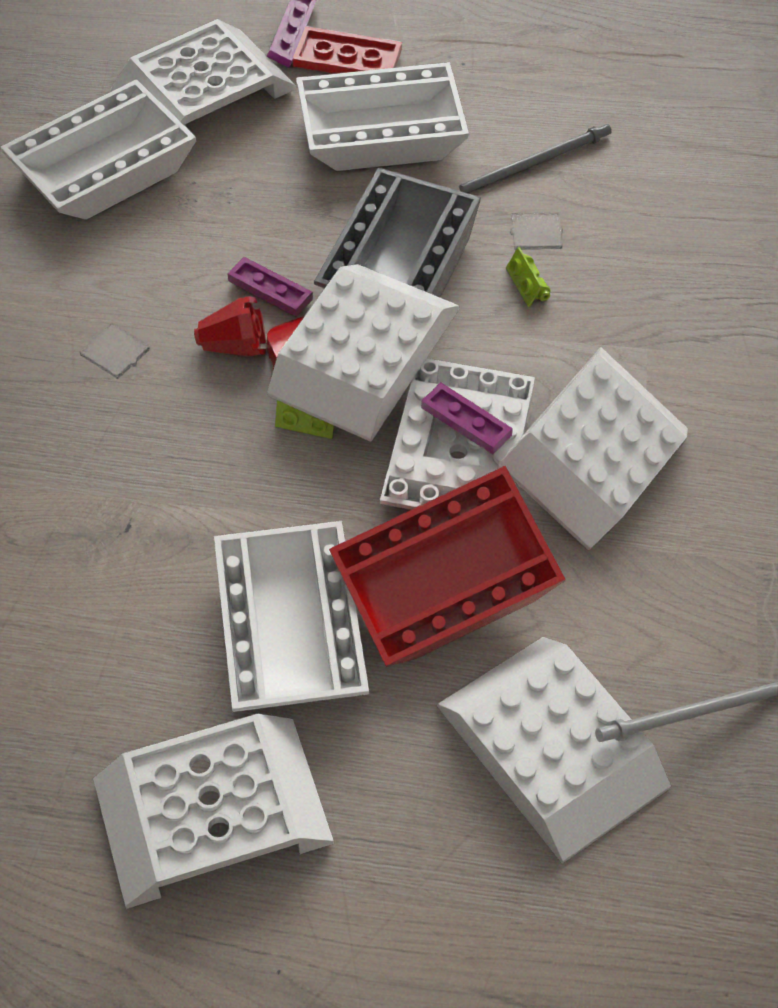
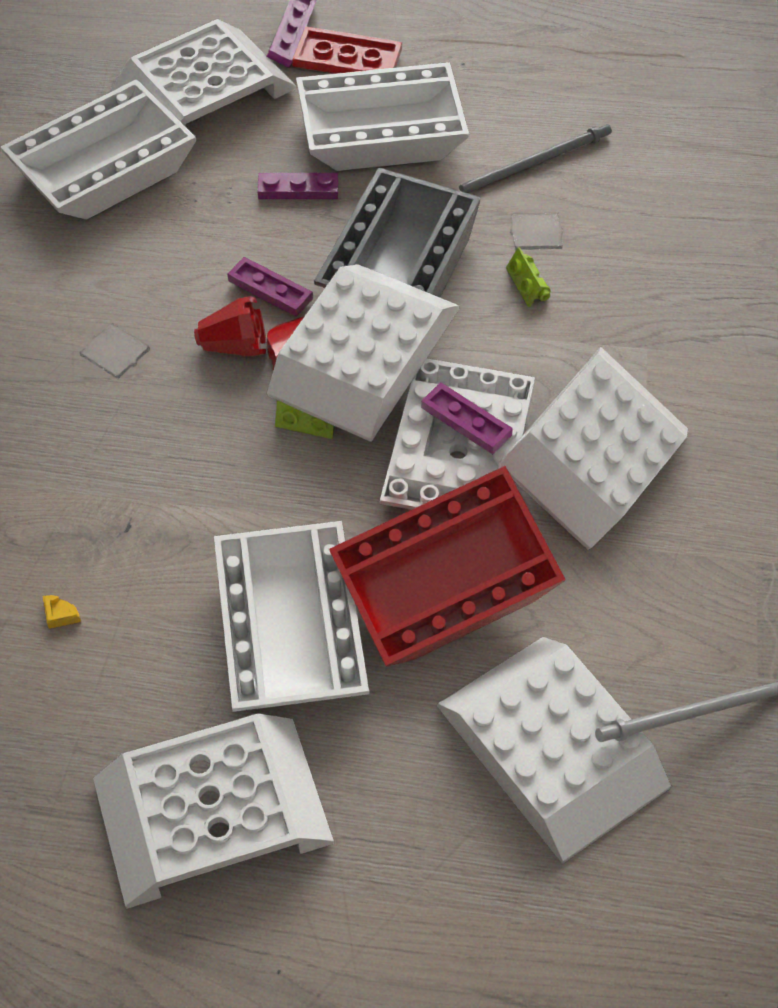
(59, 612): none -> yellow tile
(297, 185): none -> magenta plate

